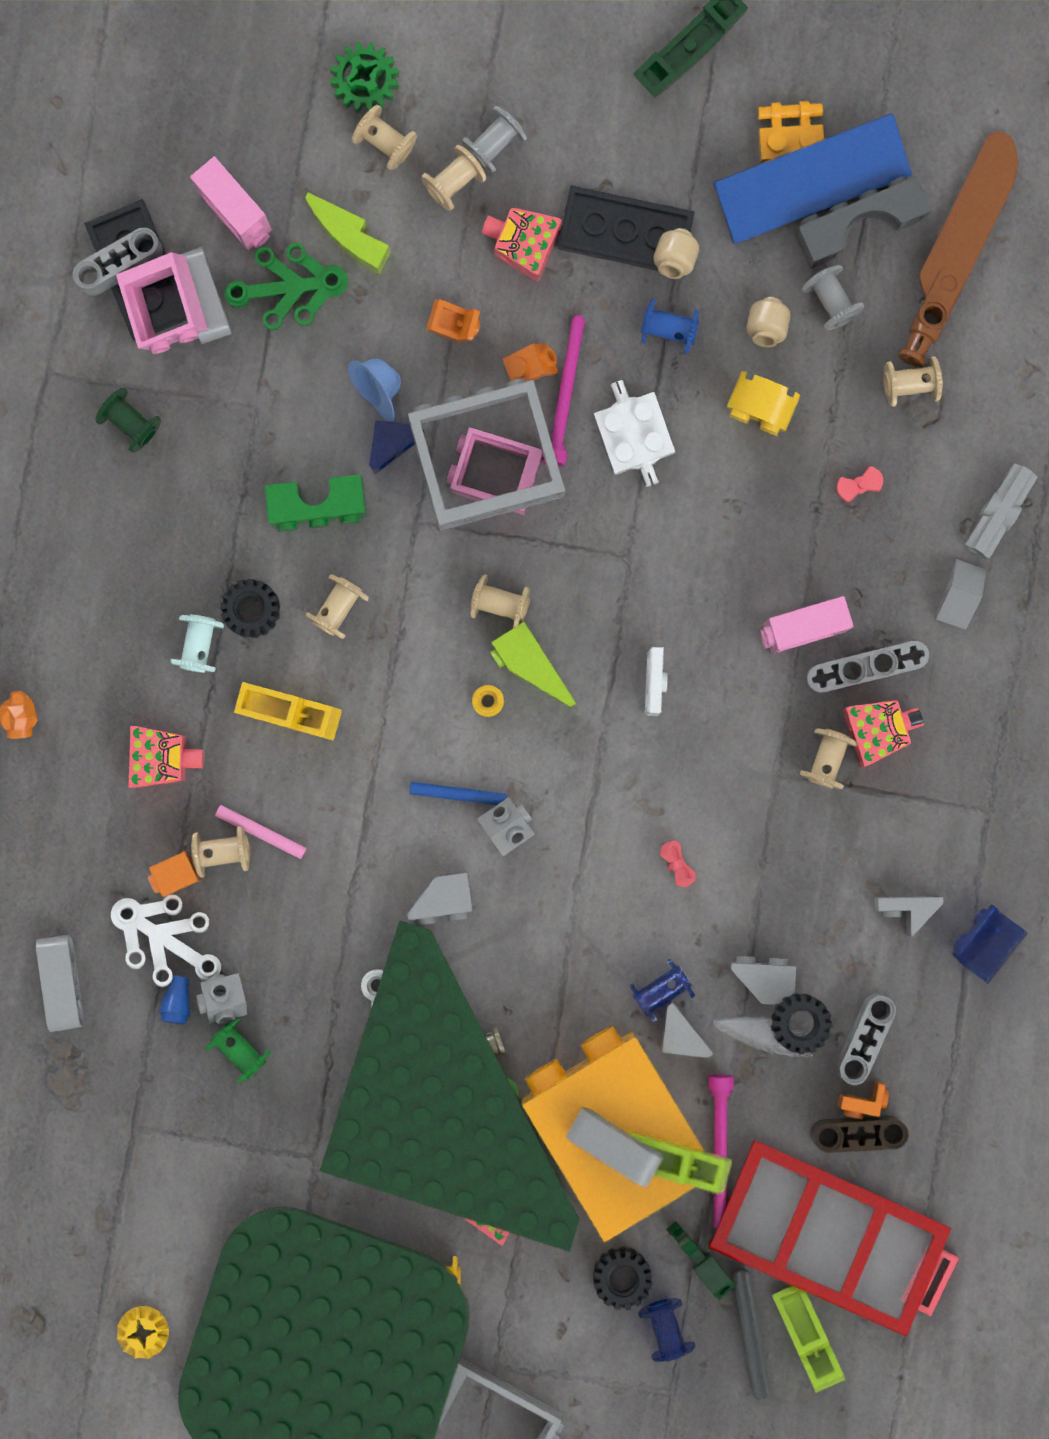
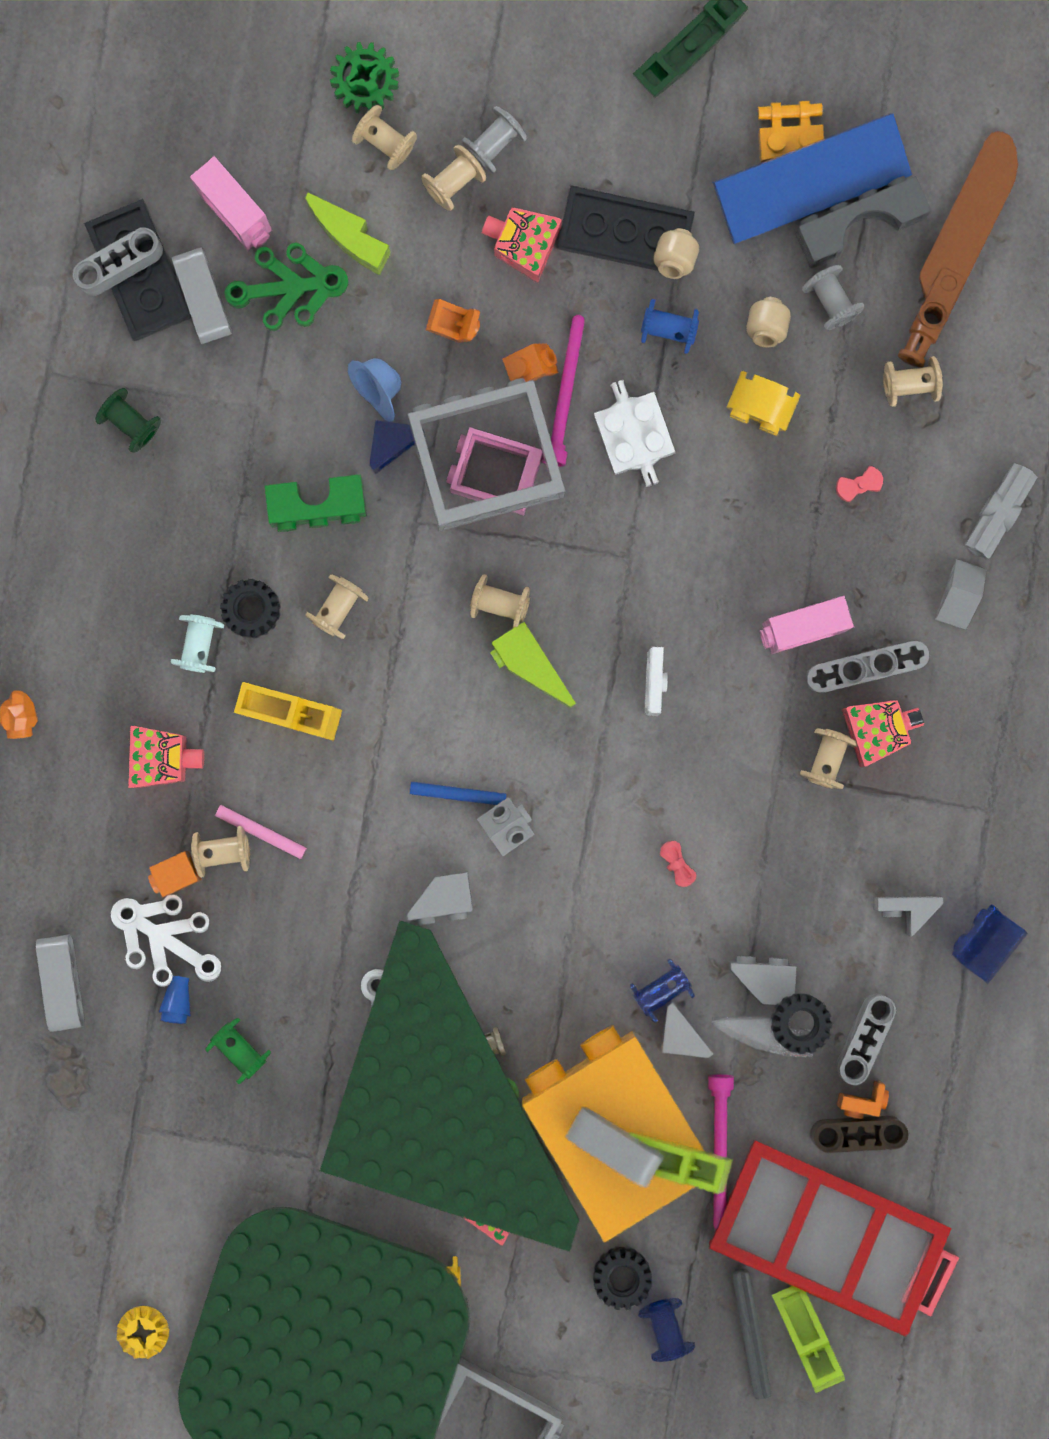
(150, 272): bright pink window -> none
(222, 998): light grey brick -> none
(487, 690): yellow plate -> none
(706, 1265): dark green piece -> none

